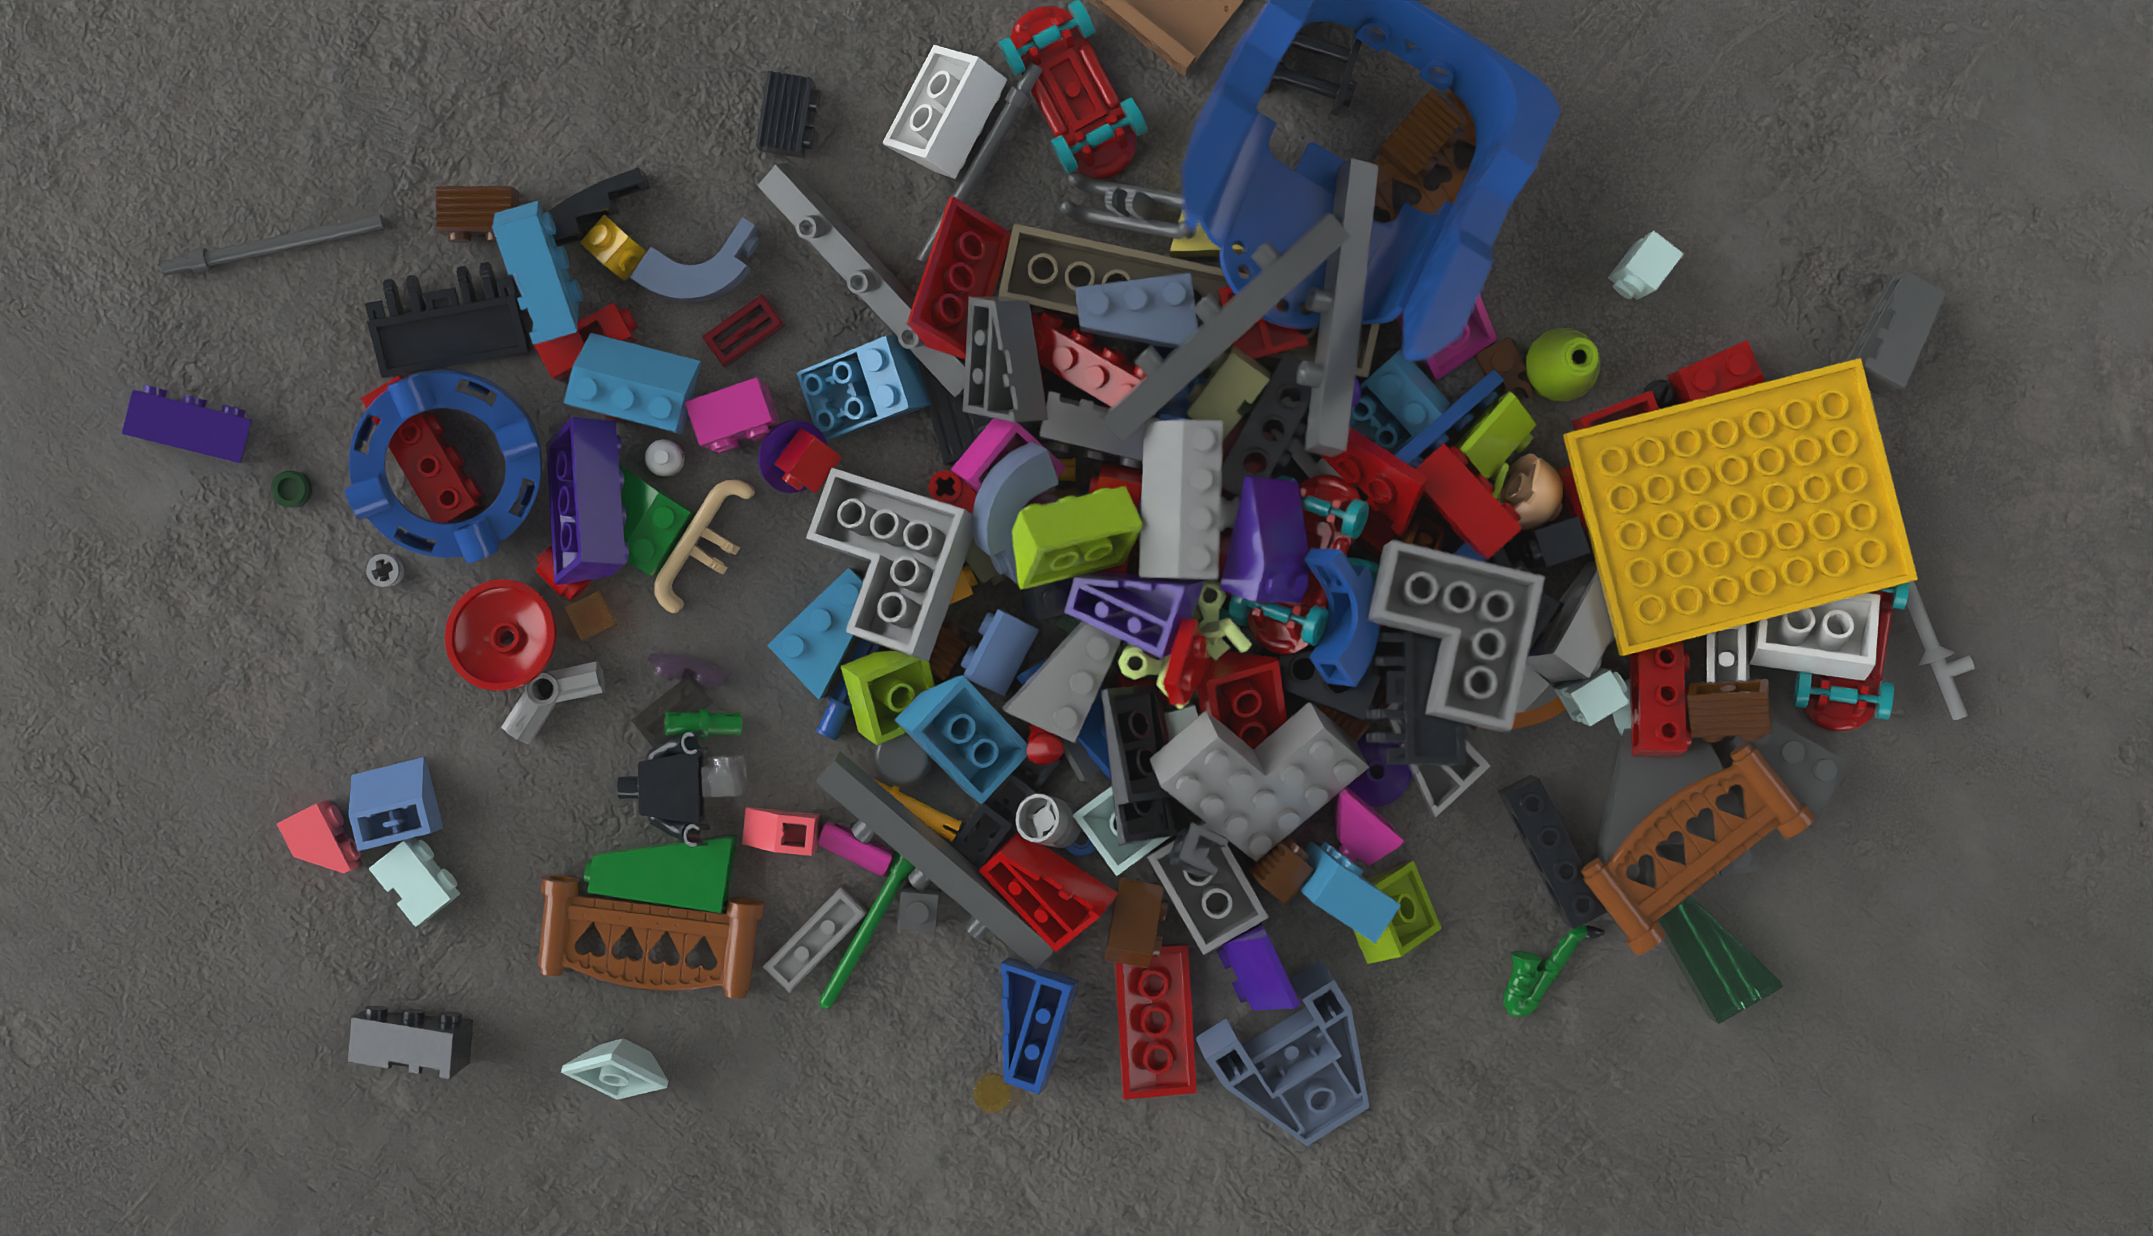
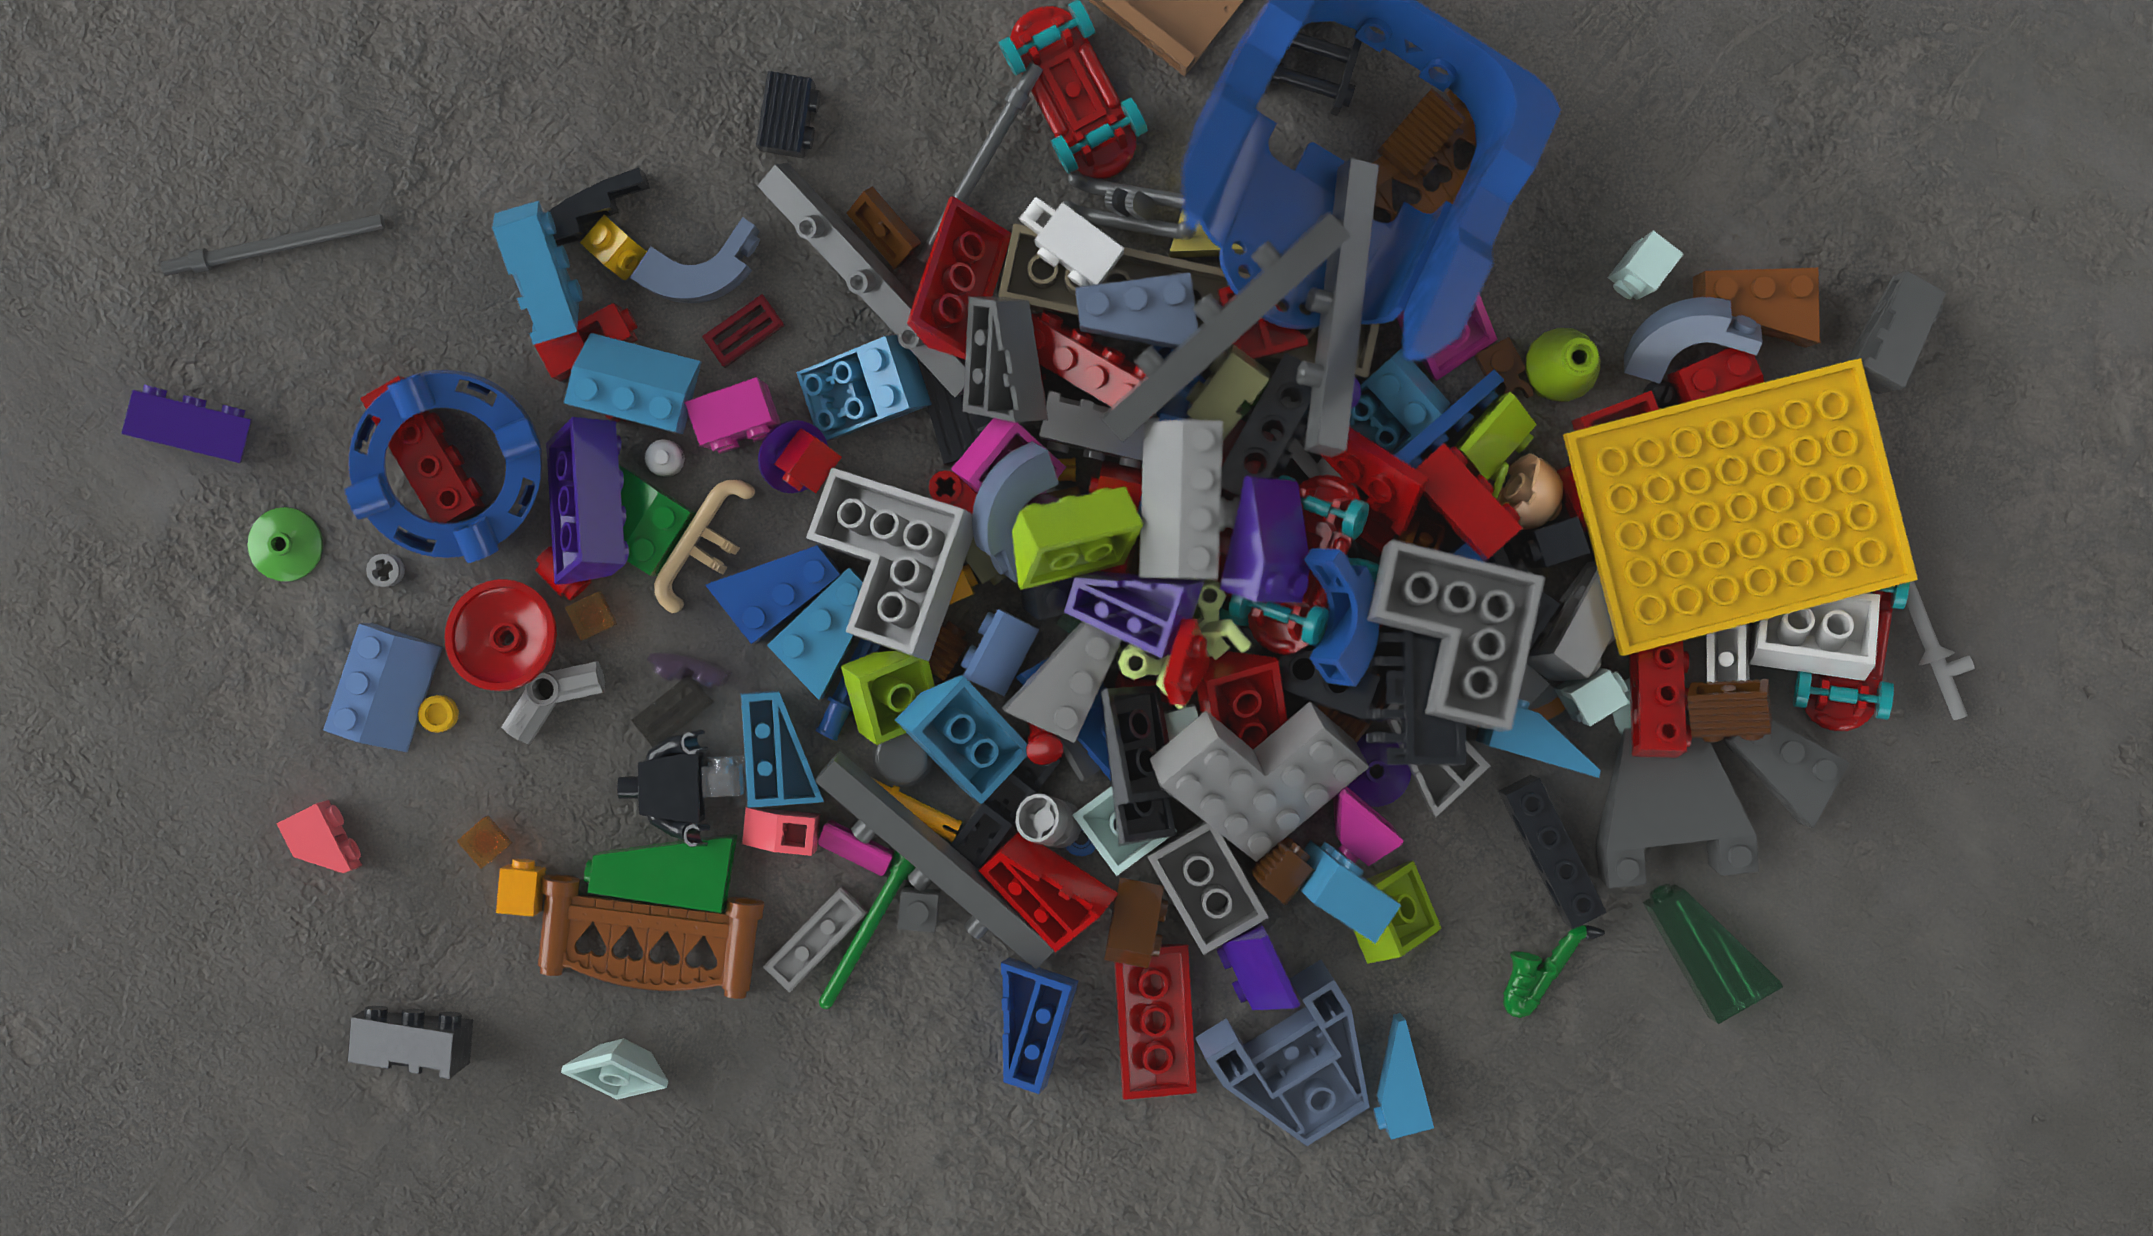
(291, 489): dark green tile -> none
(302, 546): none -> bright green dish
(382, 687): none -> medium blue slope
(393, 804): medium blue slope -> none
(416, 879): light aqua brick -> none
(438, 713): none -> yellow tile
(441, 329): black hinge -> none
(471, 210): reddish brown brick -> none
(484, 842): none -> clear orange plate
(520, 888): none -> light orange brick
(710, 722): green pin -> none
(773, 755): none -> dark azure wedge
(774, 591): none -> blue wedge
(883, 227): none -> reddish brown plate
(945, 110): white slope -> none
(991, 1092): clear yellow tile -> none
(1072, 243): none -> white brick
(1192, 848): black window -> none
(1400, 1091): none -> dark azure slope
(1539, 740): none -> dark azure slope
(1684, 325): none -> sand blue arch
(1766, 807): dark orange piece -> none
(1778, 299): none -> dark orange wedge

